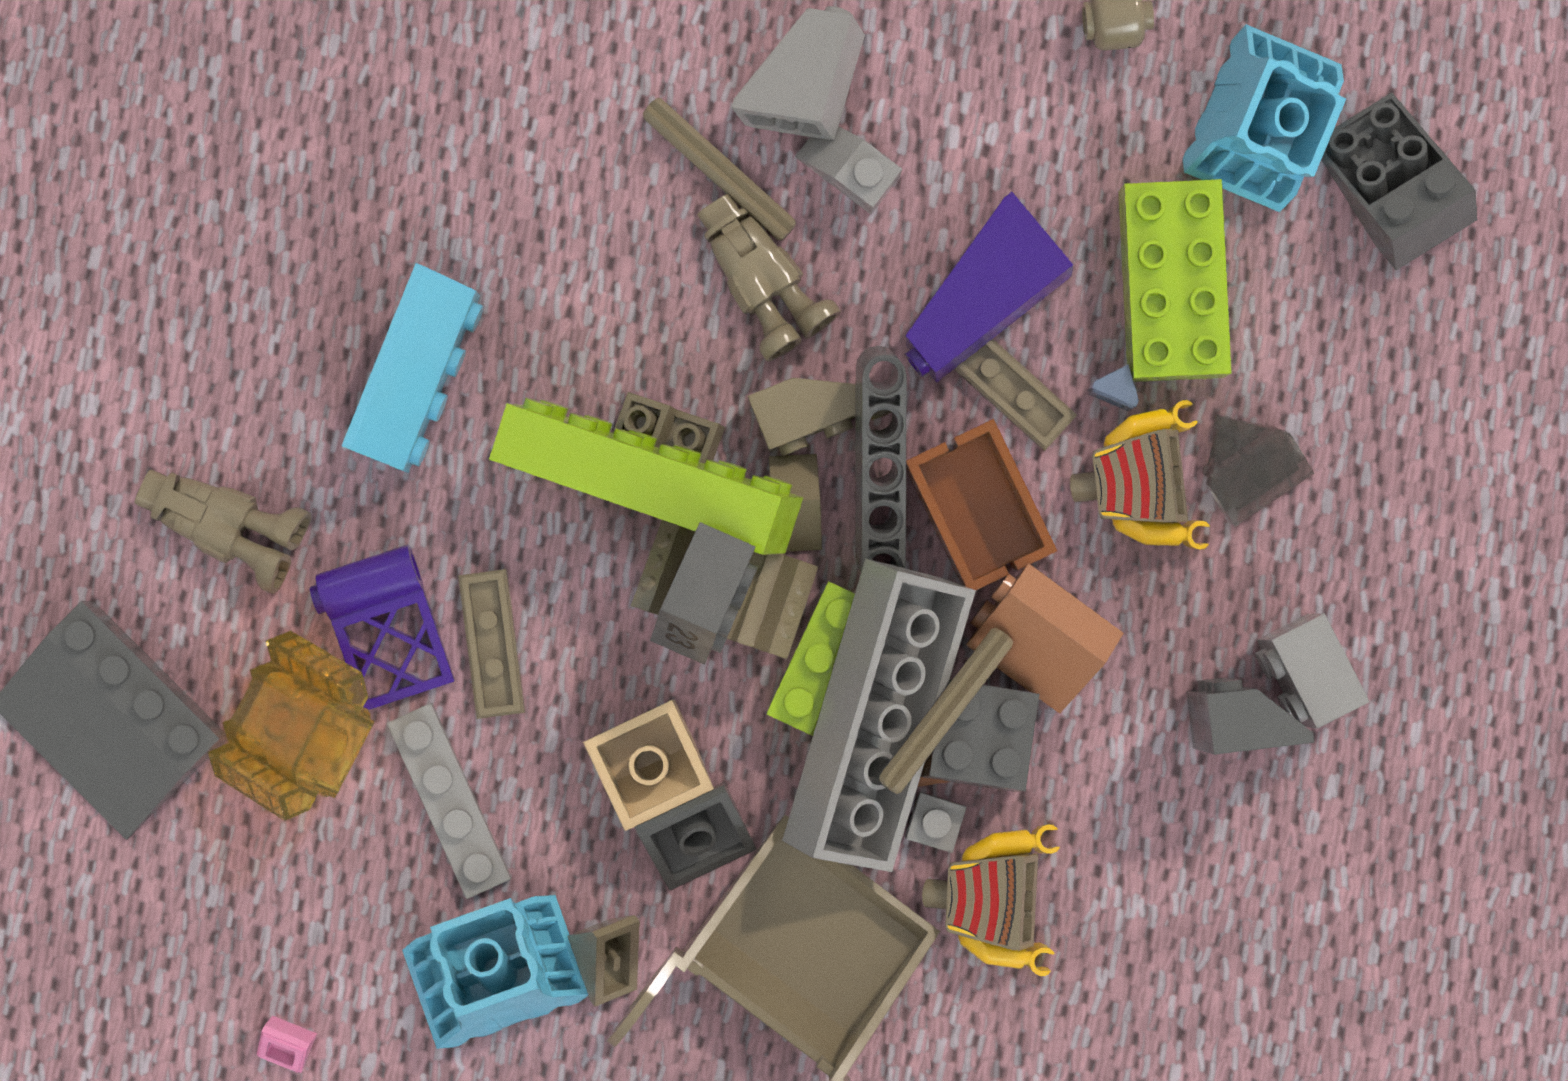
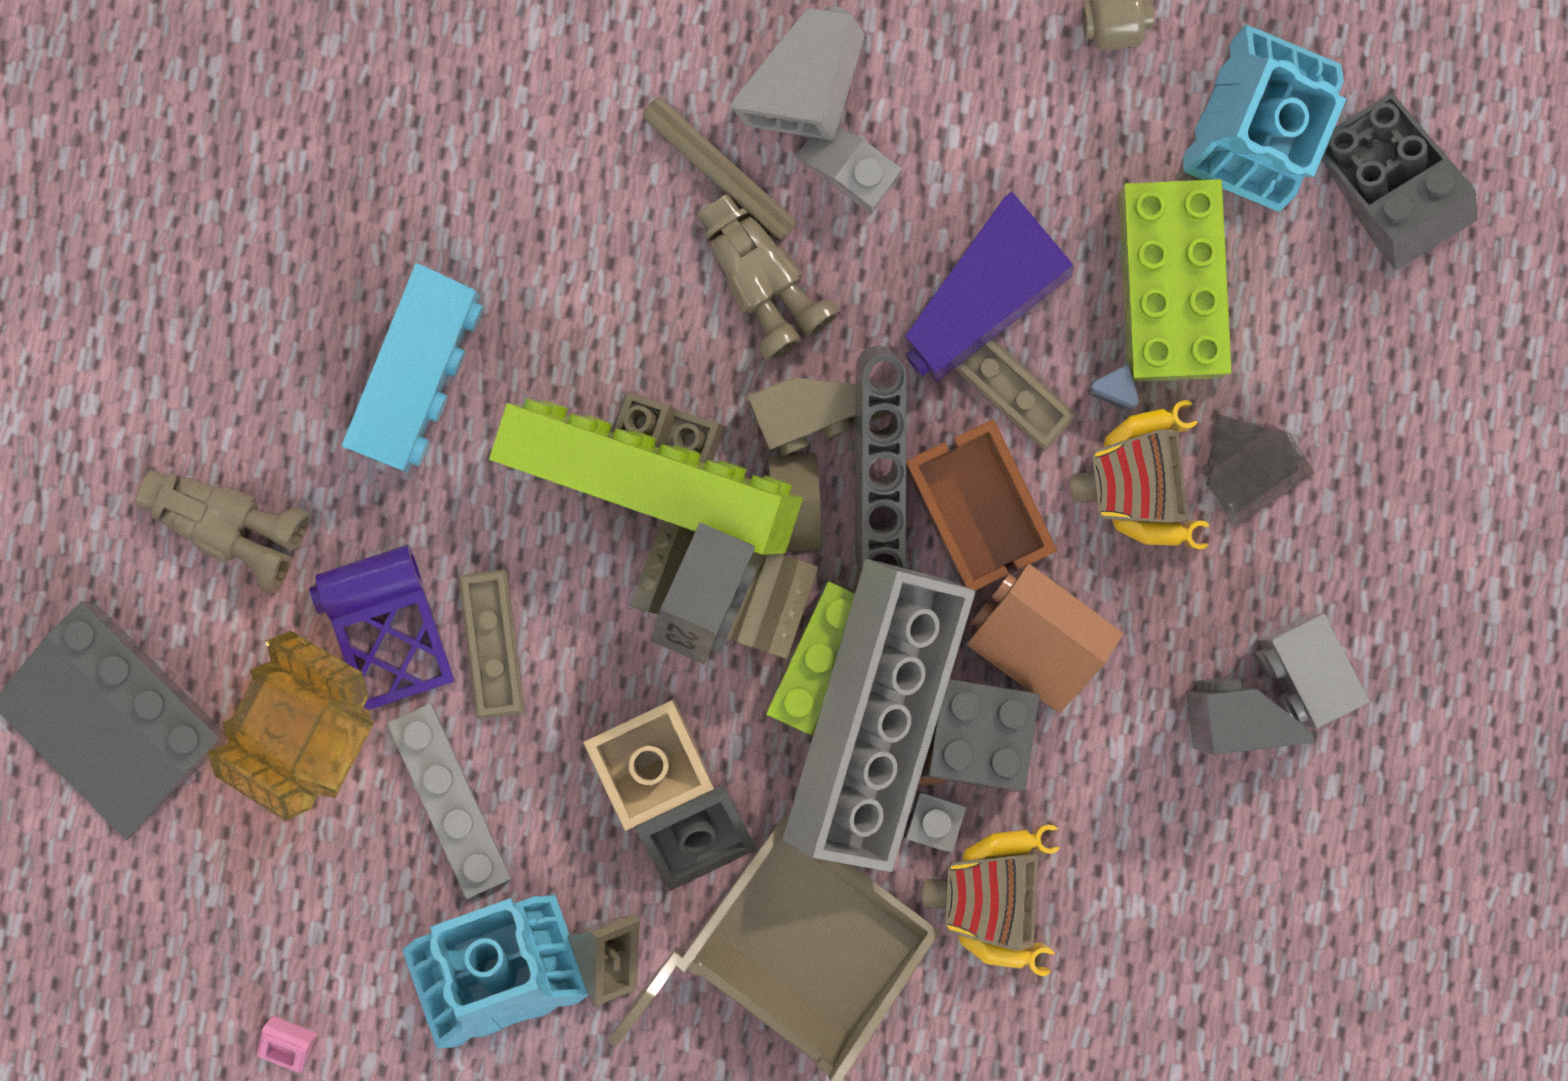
(945, 710): dark tan axle -> none

